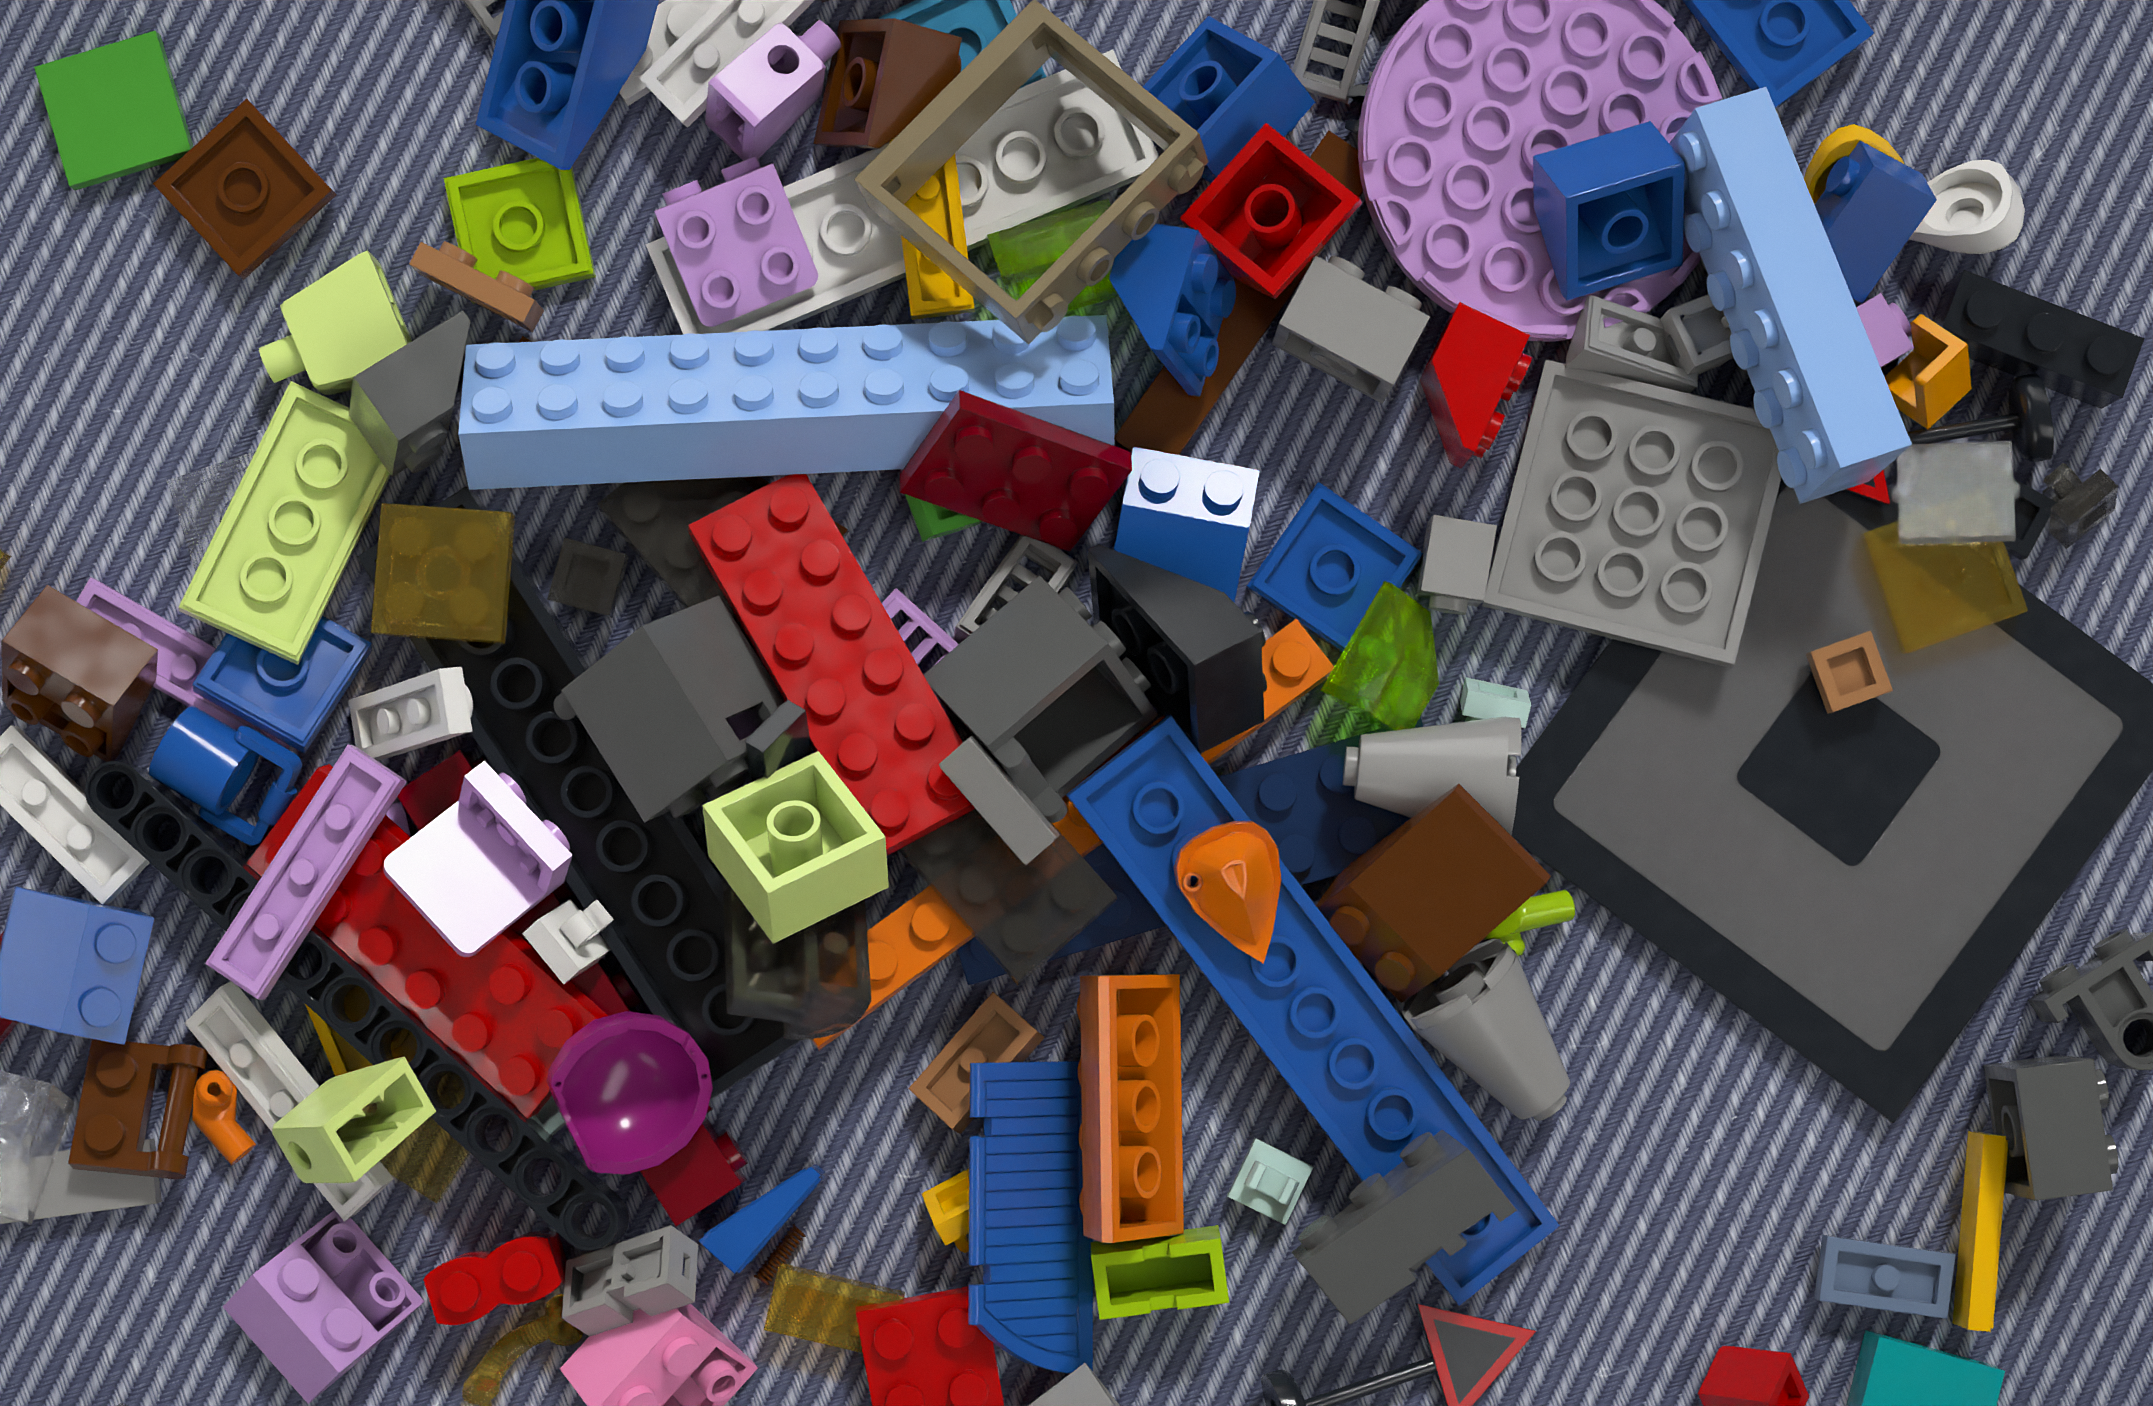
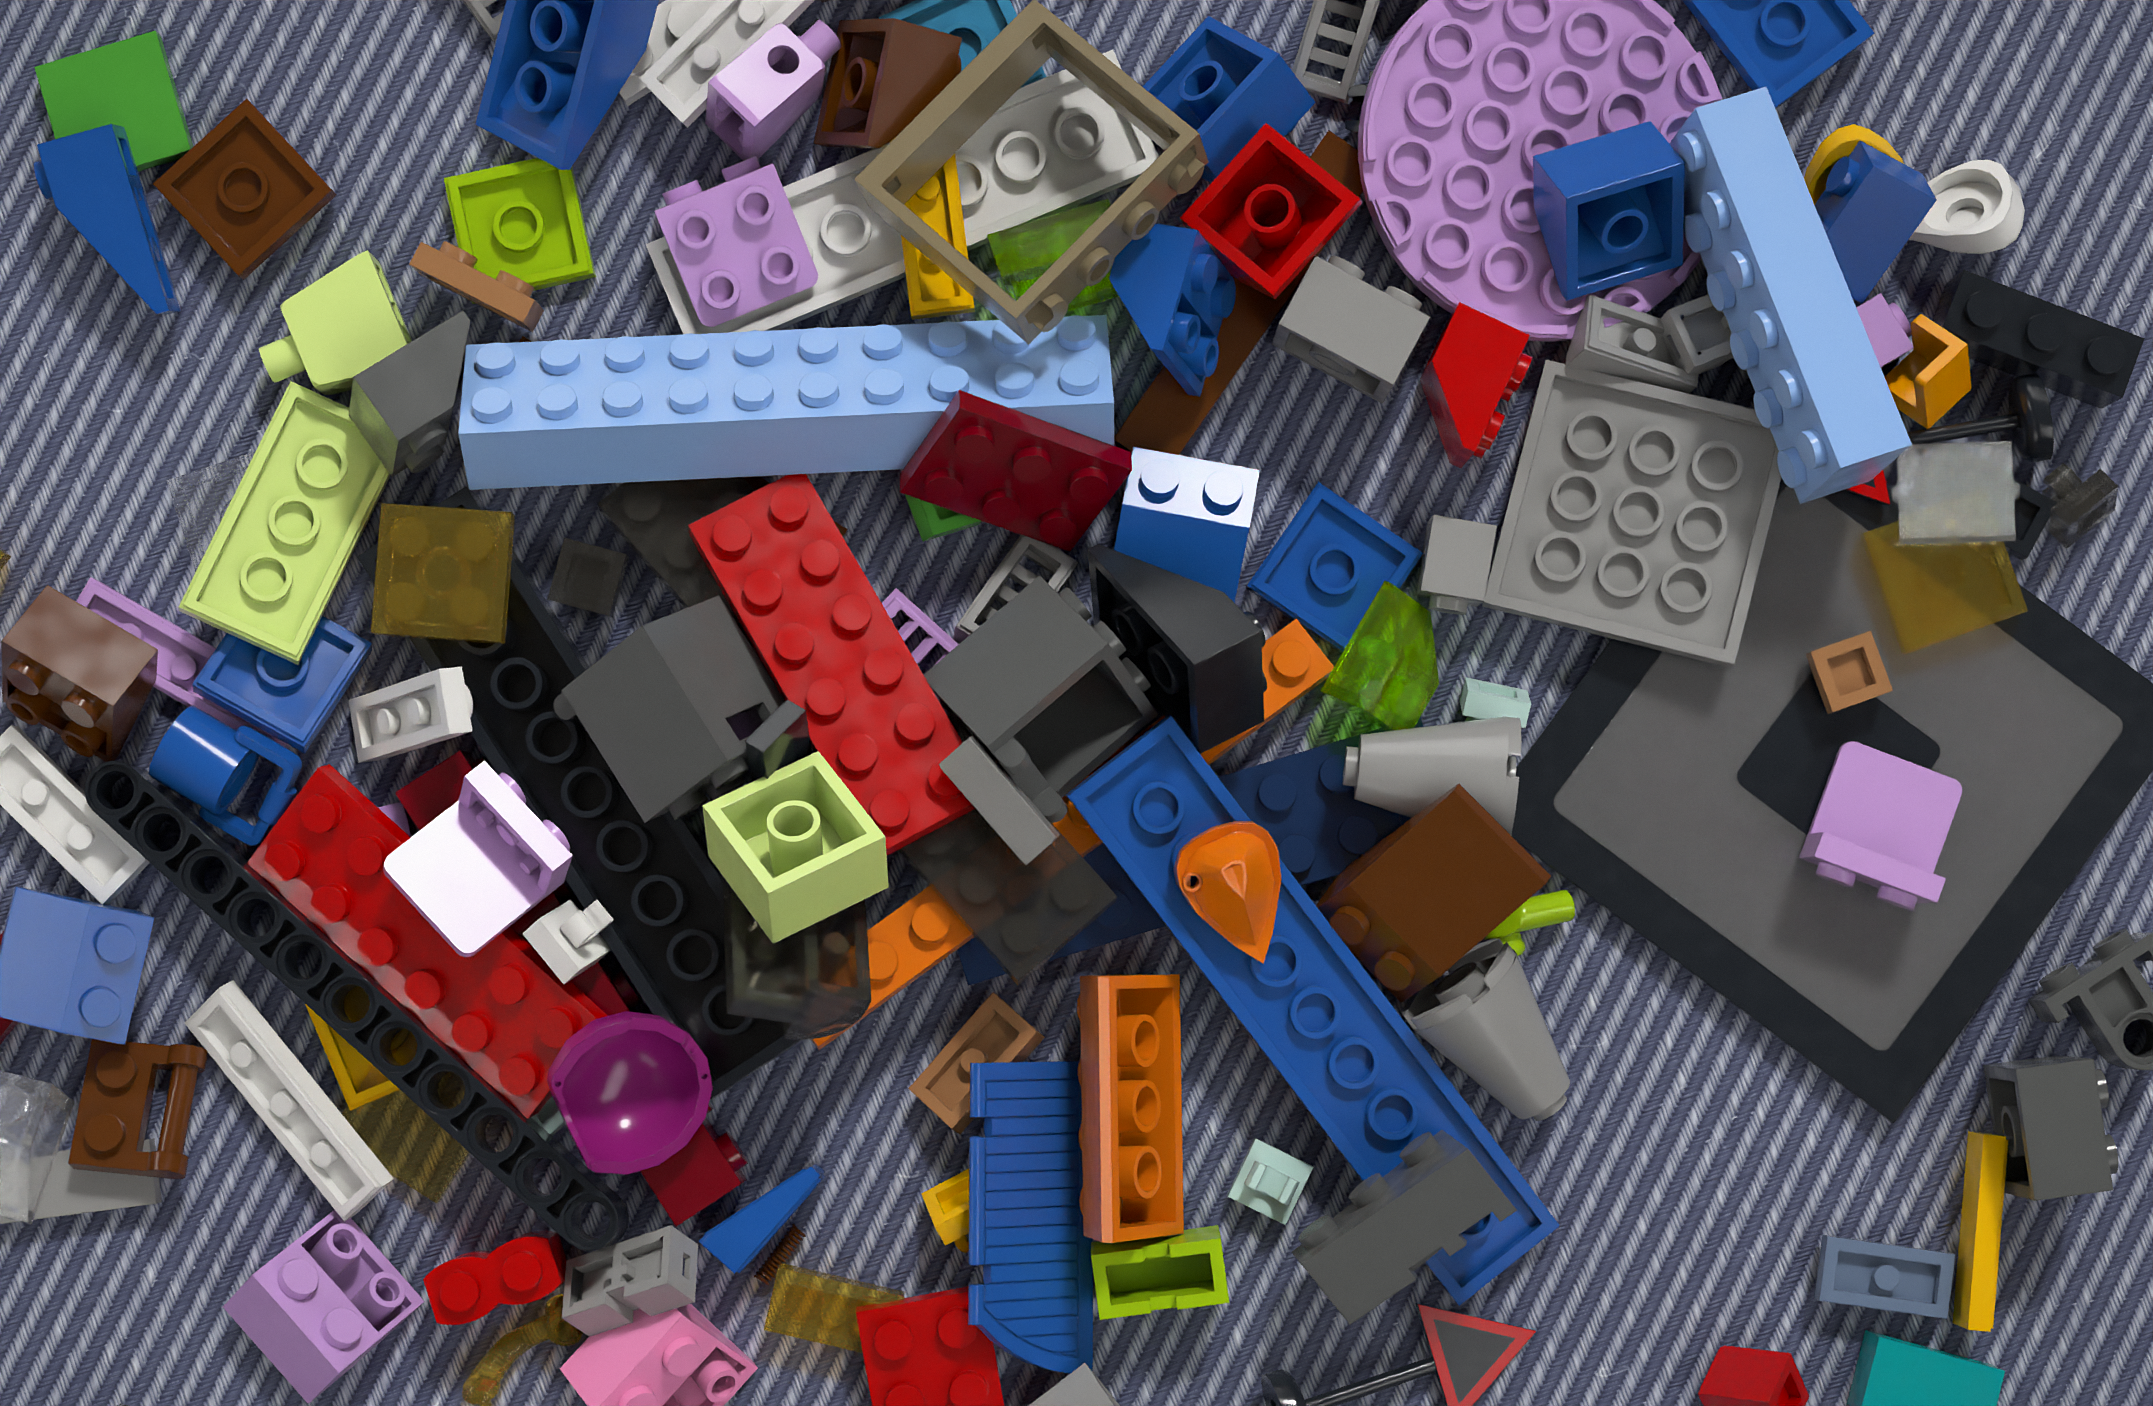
(103, 198): none -> blue slope
(216, 1116): orange arm -> none
(306, 872): lavender tile -> none
(338, 1142): yellowish green torso -> none
(1882, 825): none -> lavender bracket

